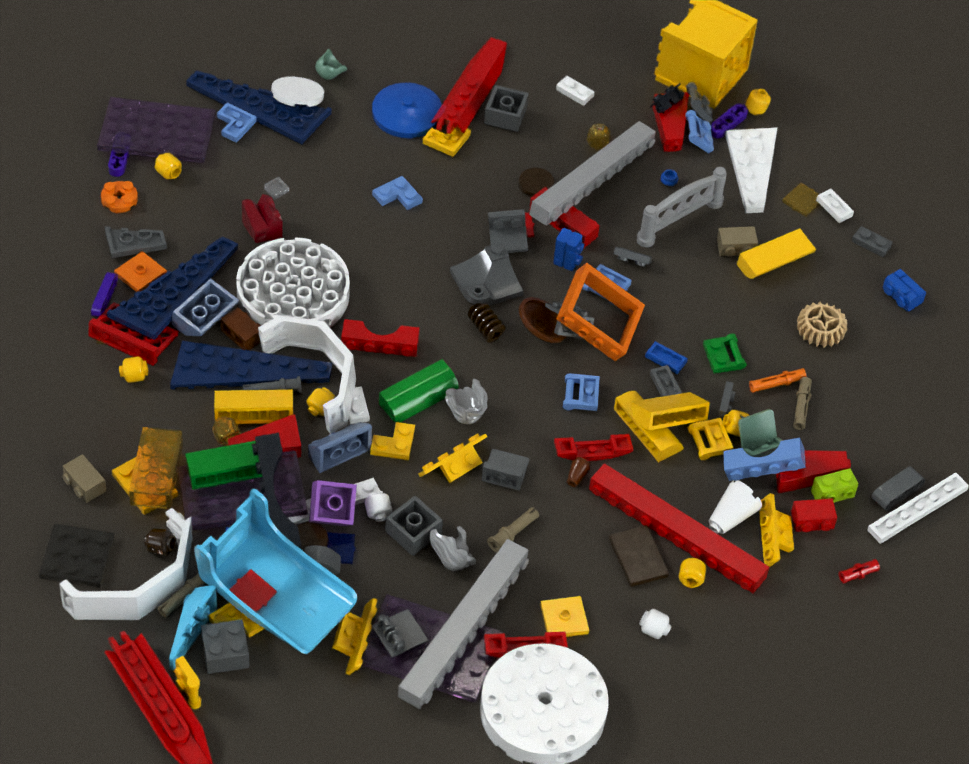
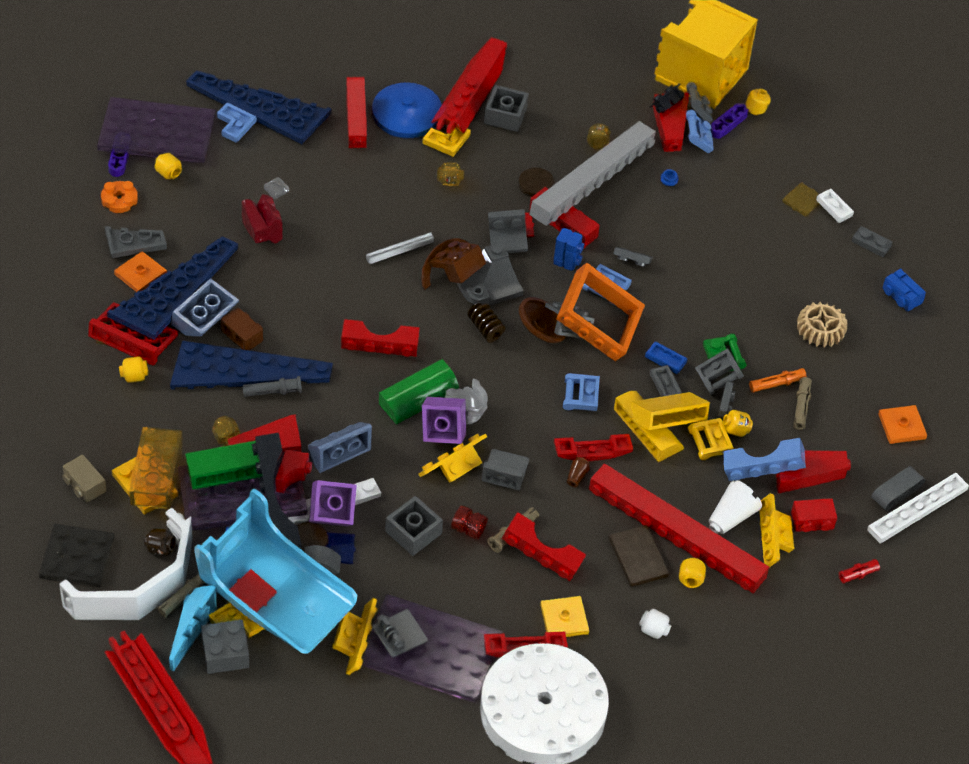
(104, 294): dark purple beam -> none
(188, 682): yellow plate -> none
(253, 405): yellow brick -> none
(292, 469): none -> red arch
(293, 281): white brick -> none
(297, 91): white tile -> none
(315, 335): white panel -> none
(317, 399): yellow head -> none
(328, 66): sand green hair -> none
(356, 112): none -> red slope
(359, 409): white plate -> none
(378, 506): white head -> none
(397, 189): medium blue plate -> none
(397, 446): yellow plate -> none
(399, 248): none -> light grey axle
(444, 420): none -> medium lavender brick
(450, 174): none -> clear yellow head
(451, 551): light grey hair -> none
(456, 257): none -> reddish brown piece
(463, 624): light grey brick -> none
(468, 522): none -> clear red wheel
(563, 560): none -> red arch
(575, 90): white plate -> none
(712, 197): light grey piece -> none
(716, 367): none -> dark grey plate
(736, 240): dark tan brick -> none
(752, 159): white wing -> none
(759, 434): sand green bracket -> none
(775, 254): yellow brick -> none
(836, 485): lime brick -> none
(902, 424): none -> orange plate

